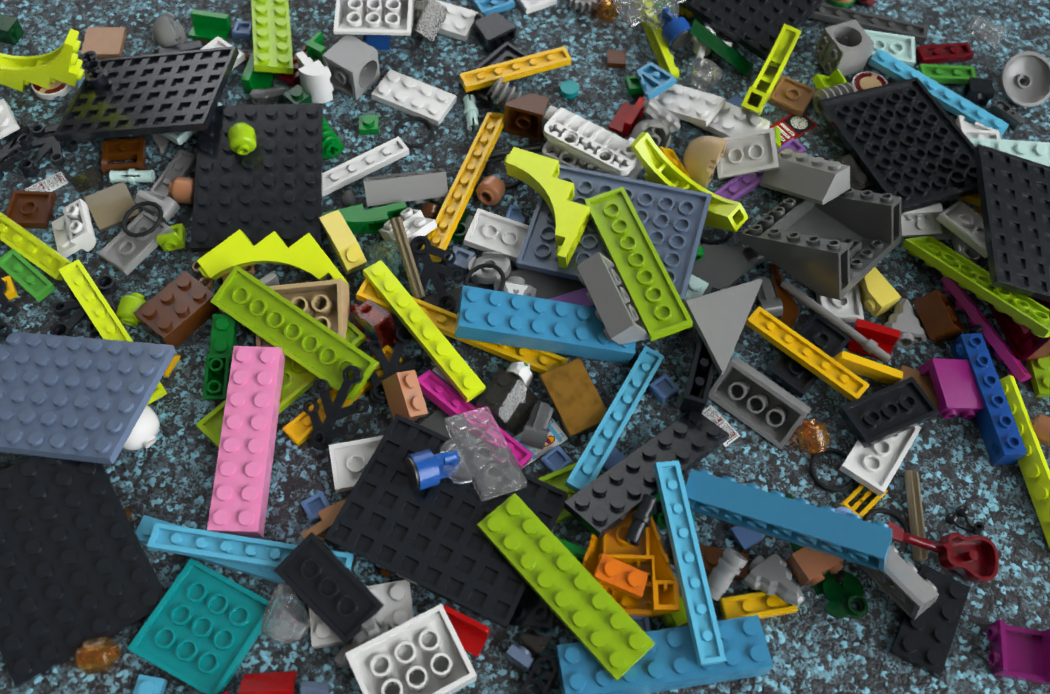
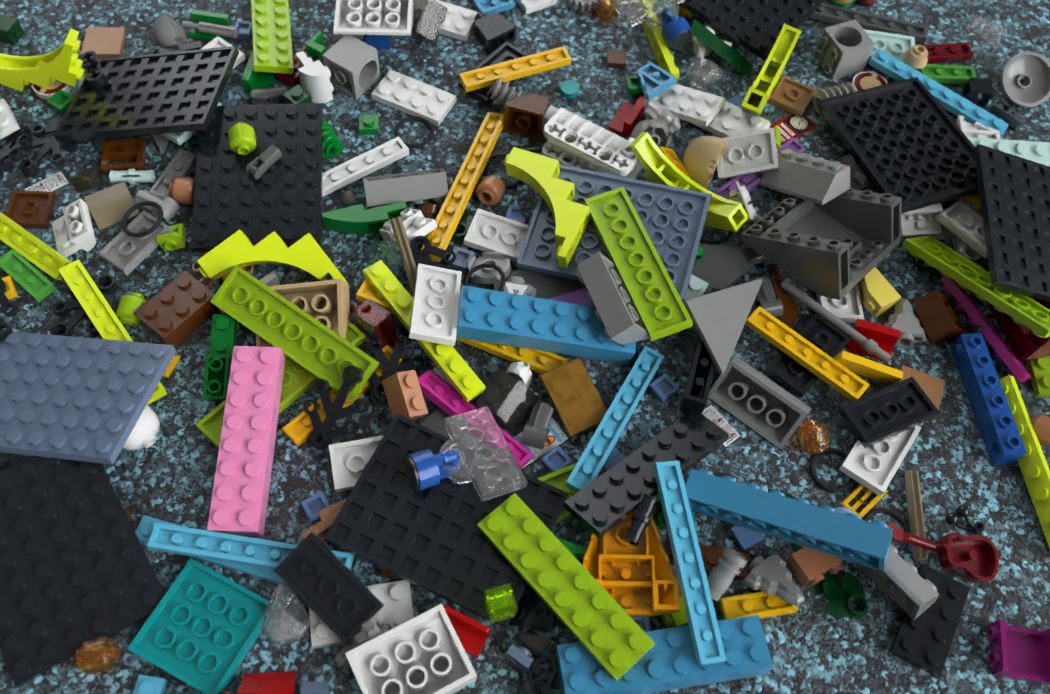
(60, 101): none -> green plate
(213, 29): none -> light grey axle
(266, 160): none -> dark grey bar
(343, 242): light yellow slope -> none
(435, 305): none -> white plate
(471, 112): light aqua pin -> none
(500, 603): none -> clear neon green brick
(620, 576): orange plate -> none
(744, 197): none -> white hinge
(833, 79): lime bracket -> none
(916, 57): none -> tan cone
(954, 387): magenta panel -> none

